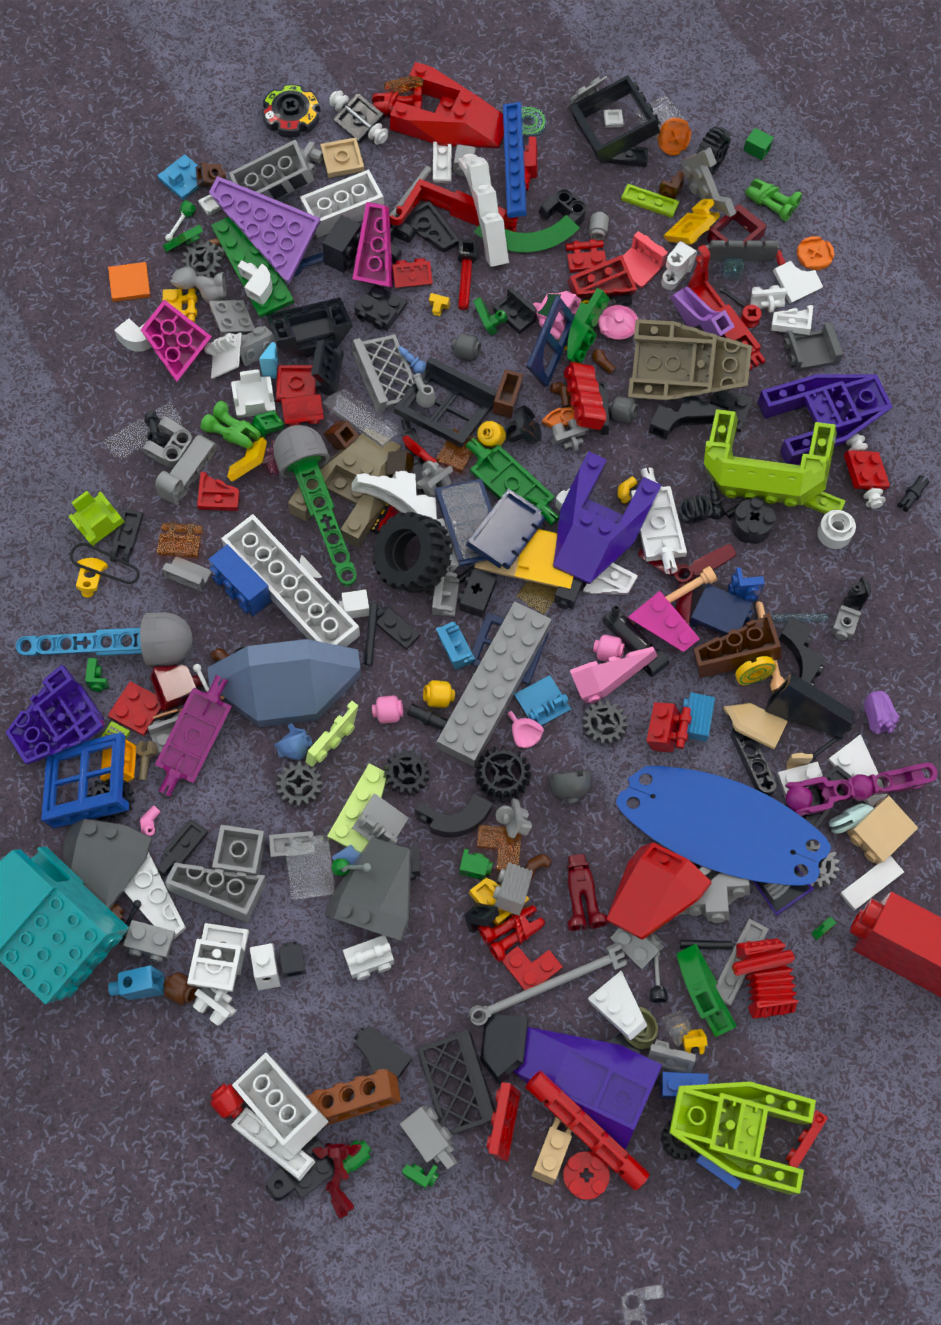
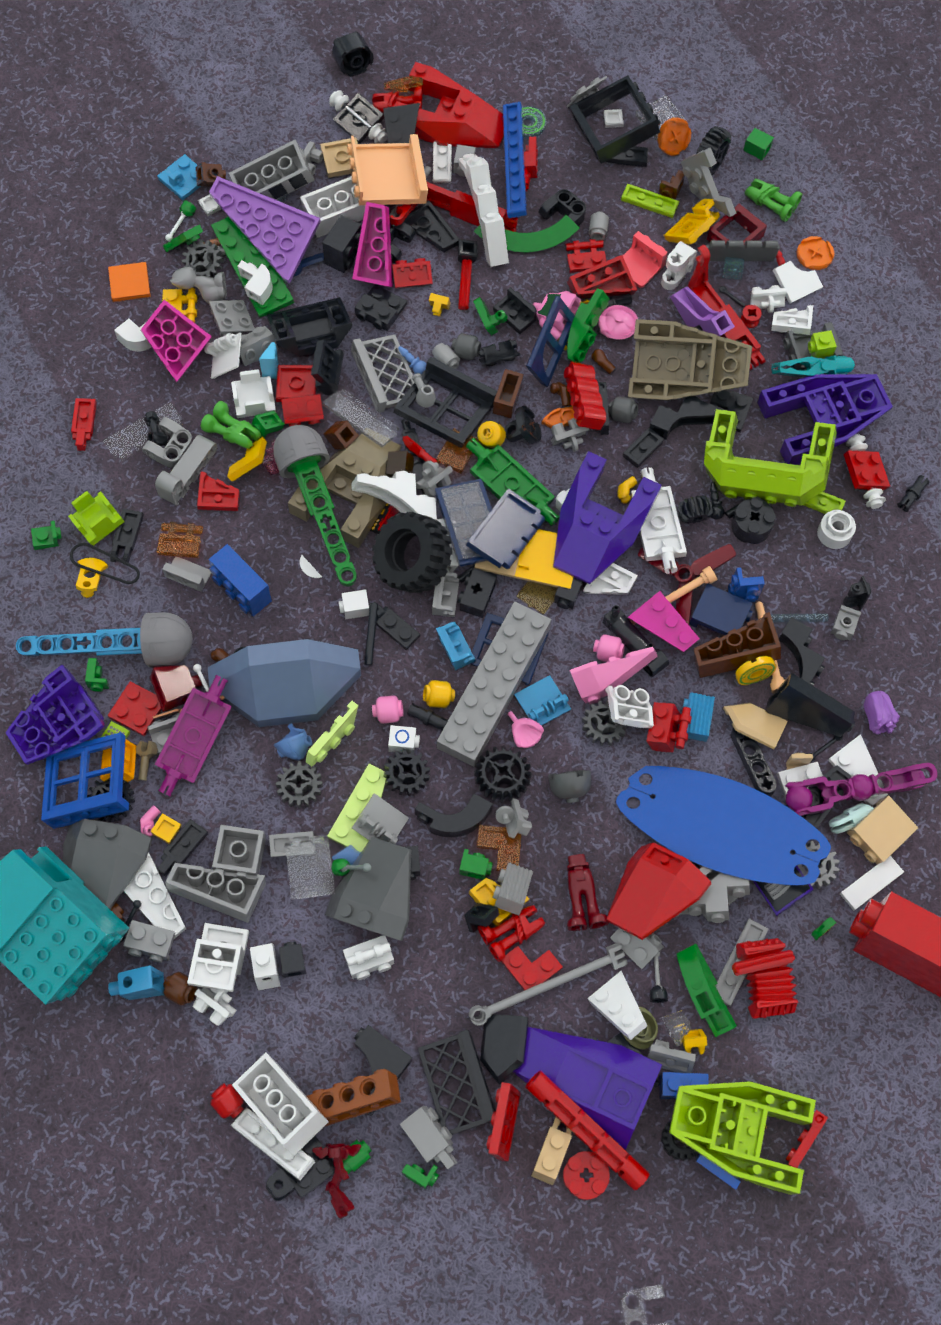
(46, 536): none -> green bracket
(83, 421): none -> red hinge
(165, 828): none -> yellow tile
(291, 110): black piece -> none
(291, 585): white brick -> none
(352, 54): none -> black brick
(388, 172): none -> light nougat panel
(401, 122): none -> black wing
(403, 738): none -> white brick
(446, 355): none -> light grey brick
(492, 356): none -> black hinge
(538, 861): reddish brown arm -> none
(630, 707): none -> white slope
(643, 447): none -> black plate
(707, 944): black piece -> none
(822, 344): none -> lime brick
(829, 365): none -> teal arm

